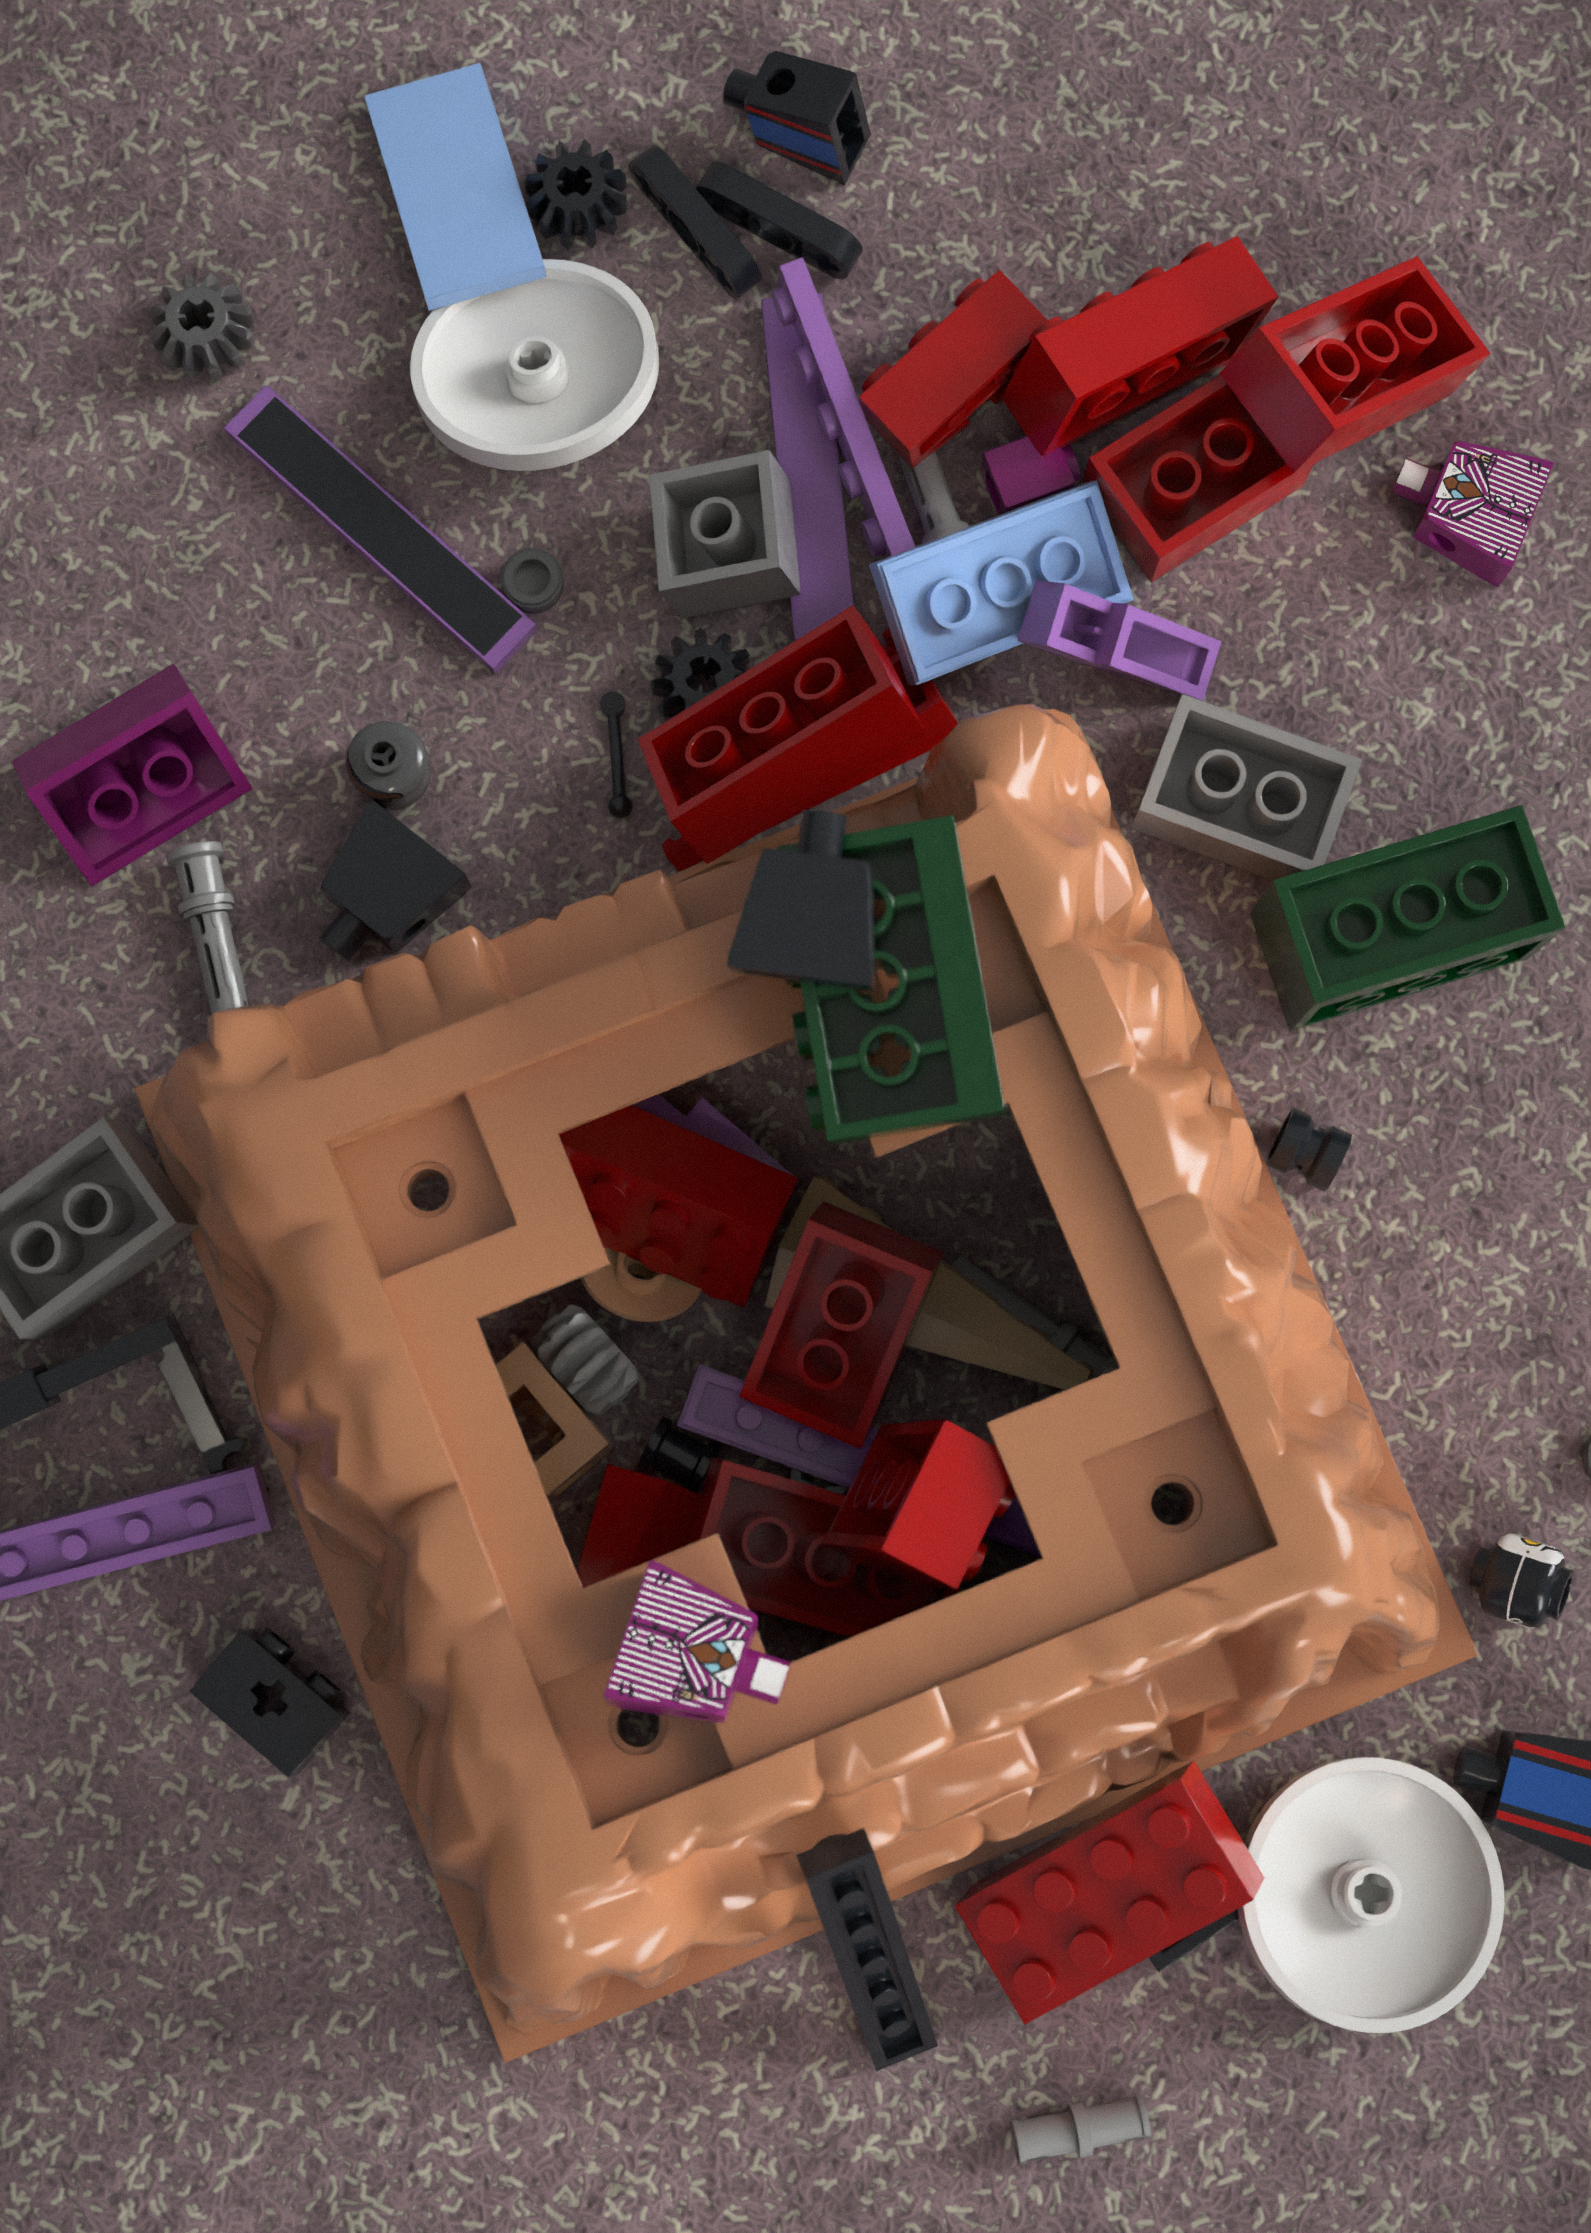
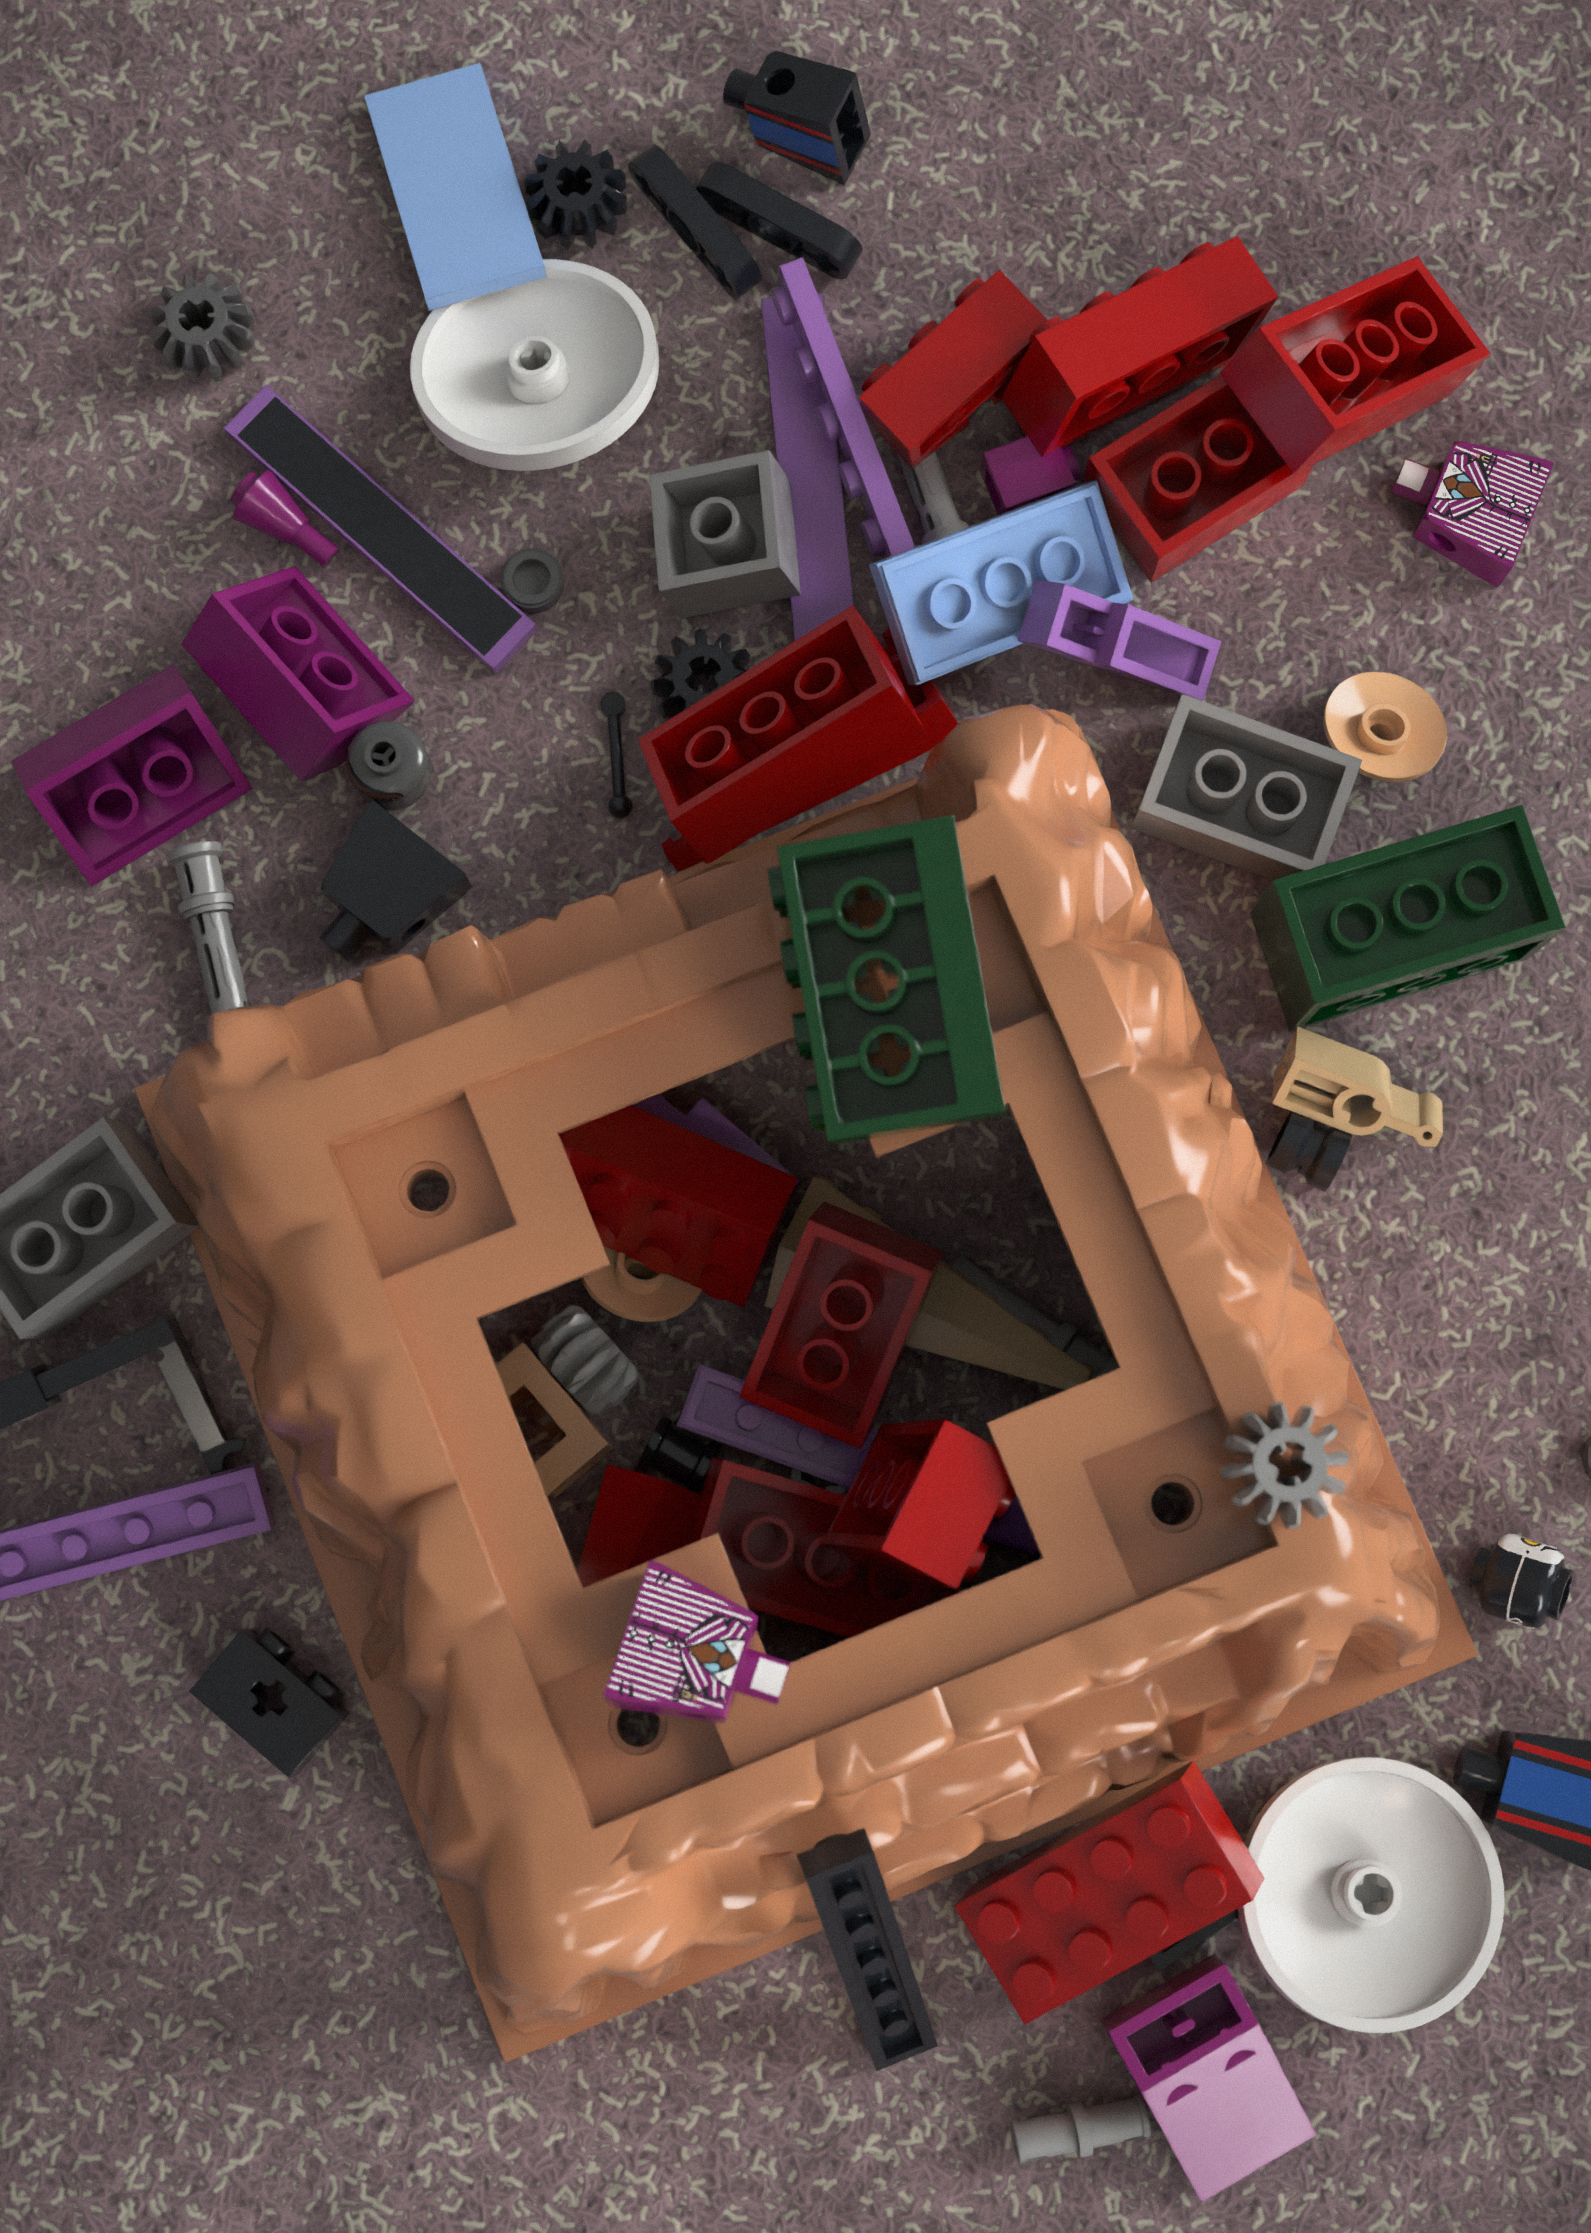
(270, 509): none -> magenta cone
(293, 669): none -> magenta slope
(809, 912): black torso -> none
(1208, 2076): none -> slope
(1306, 1454): none -> light grey gear
(1326, 1081): none -> tan piece
(1393, 709): none -> light nougat dish

